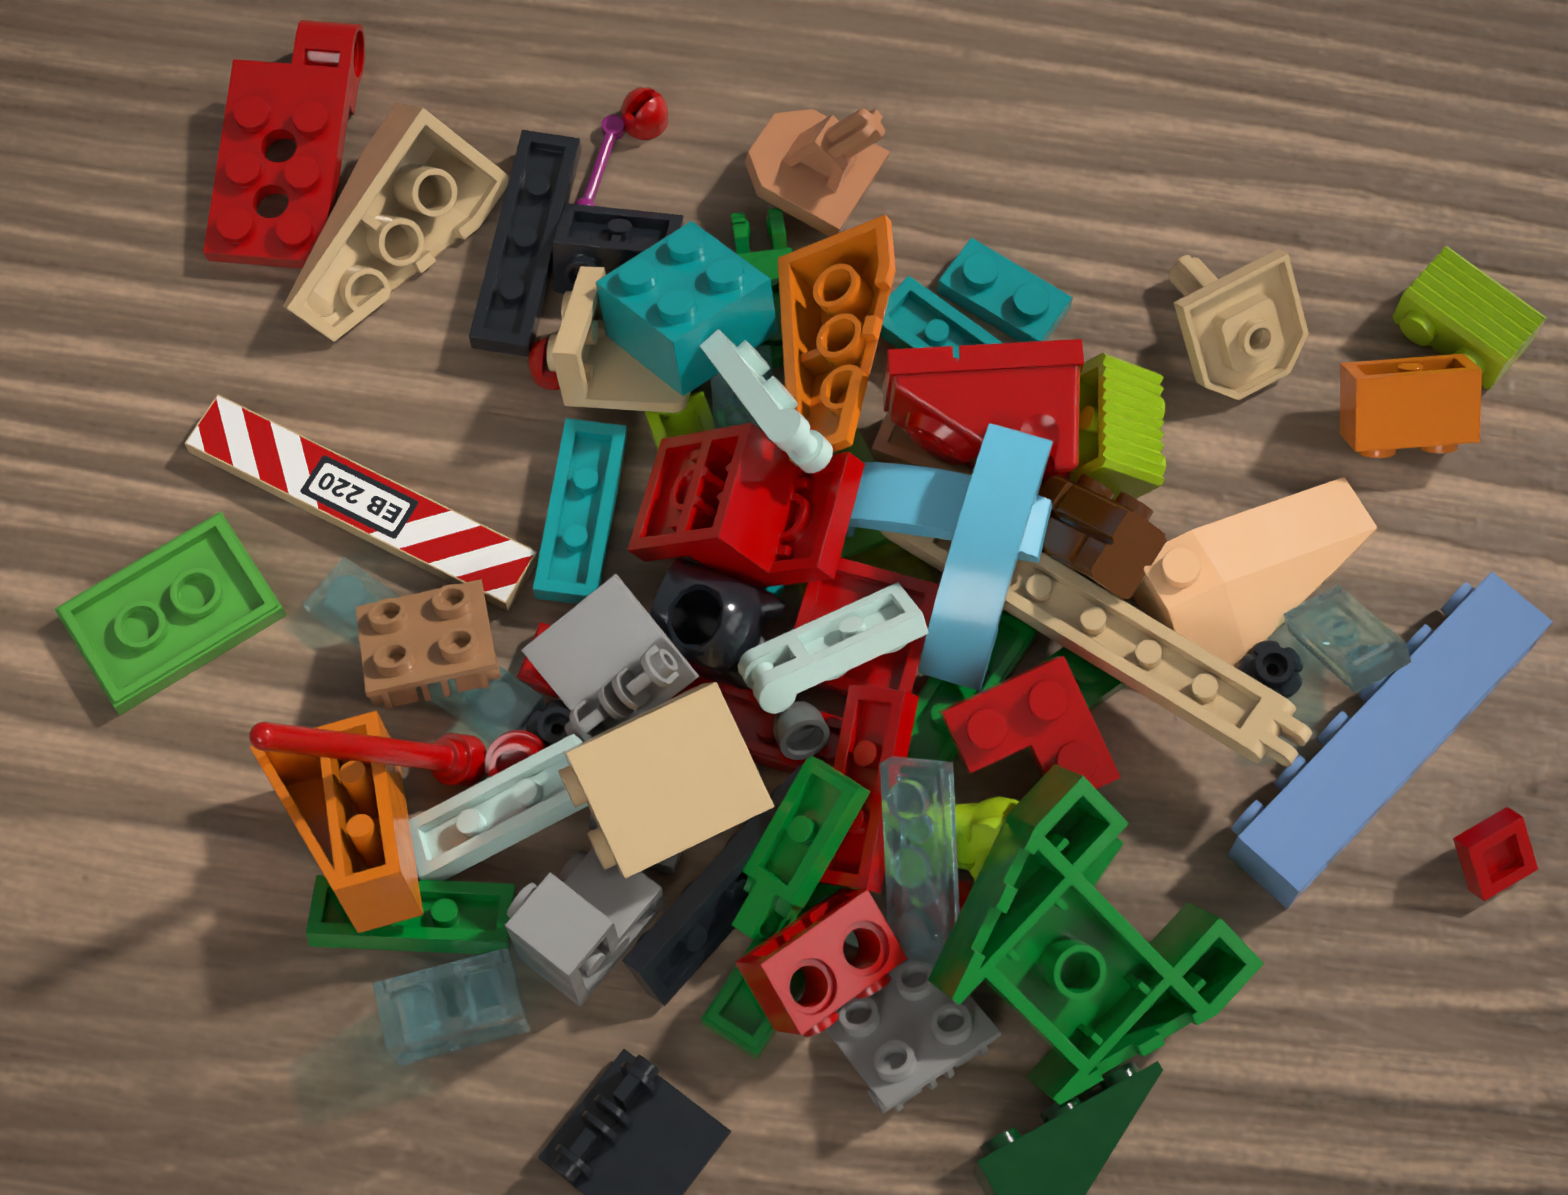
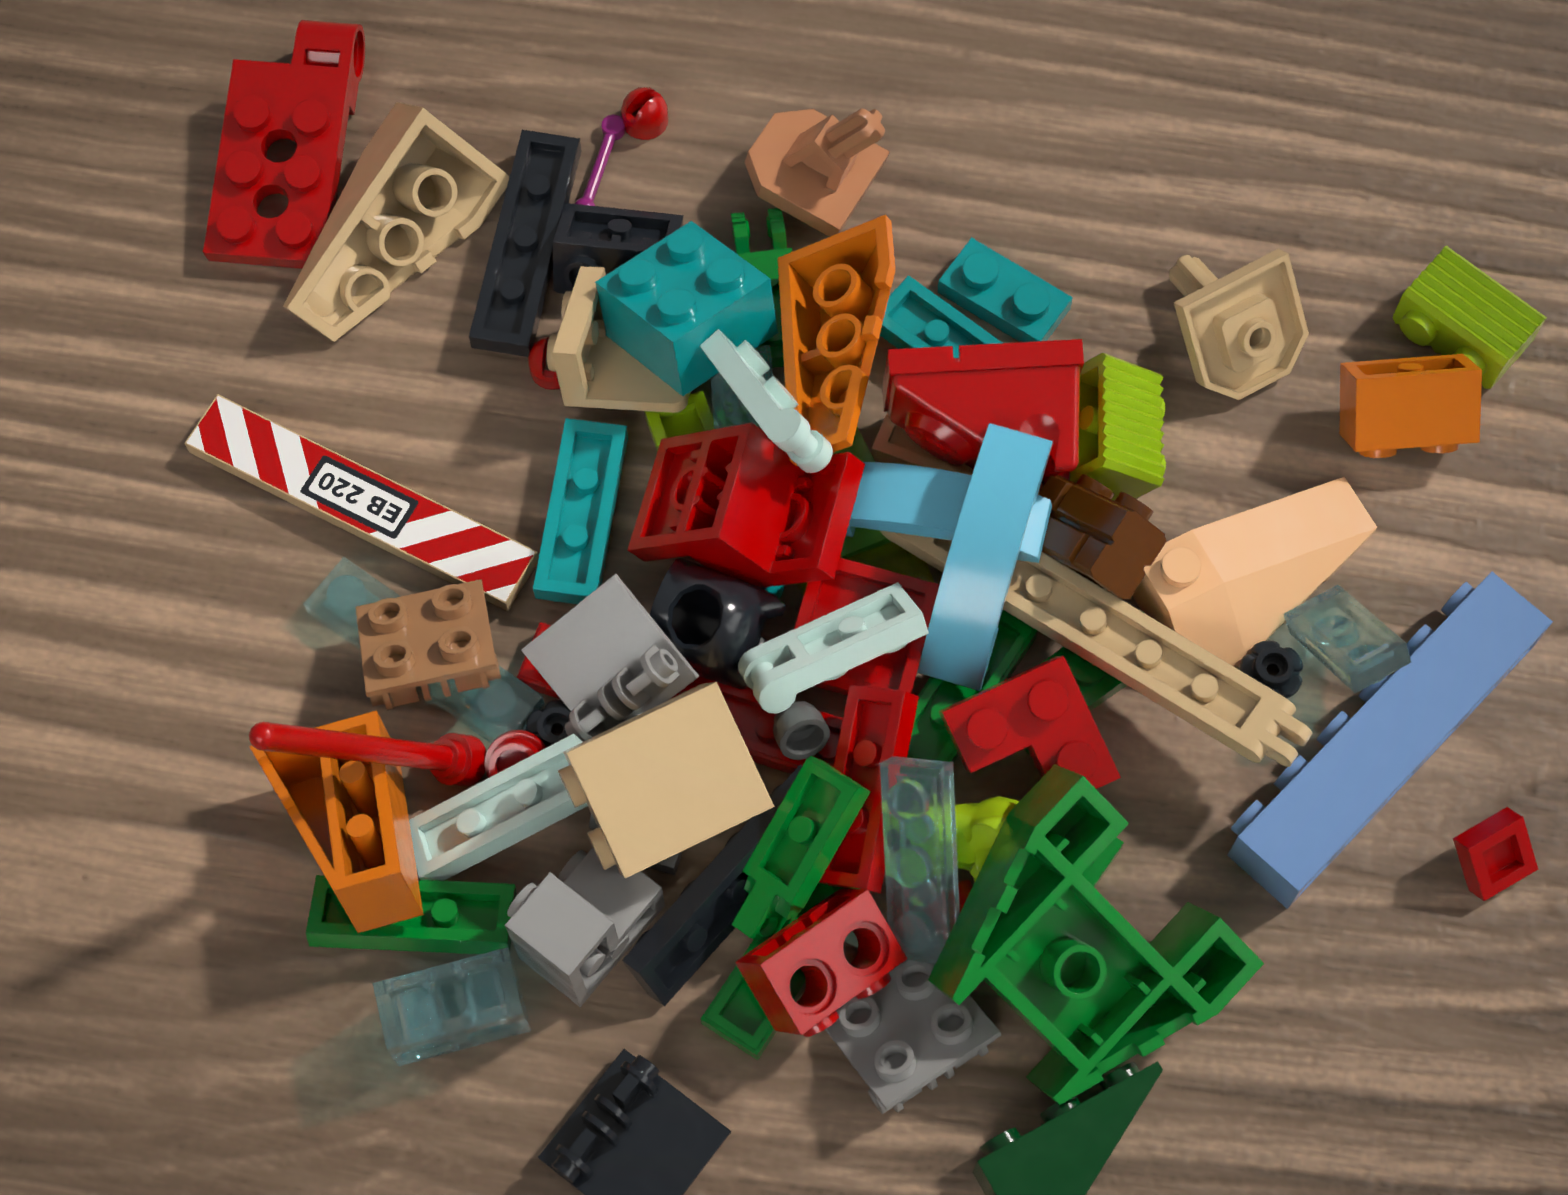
(170, 613): bright green tile -> none

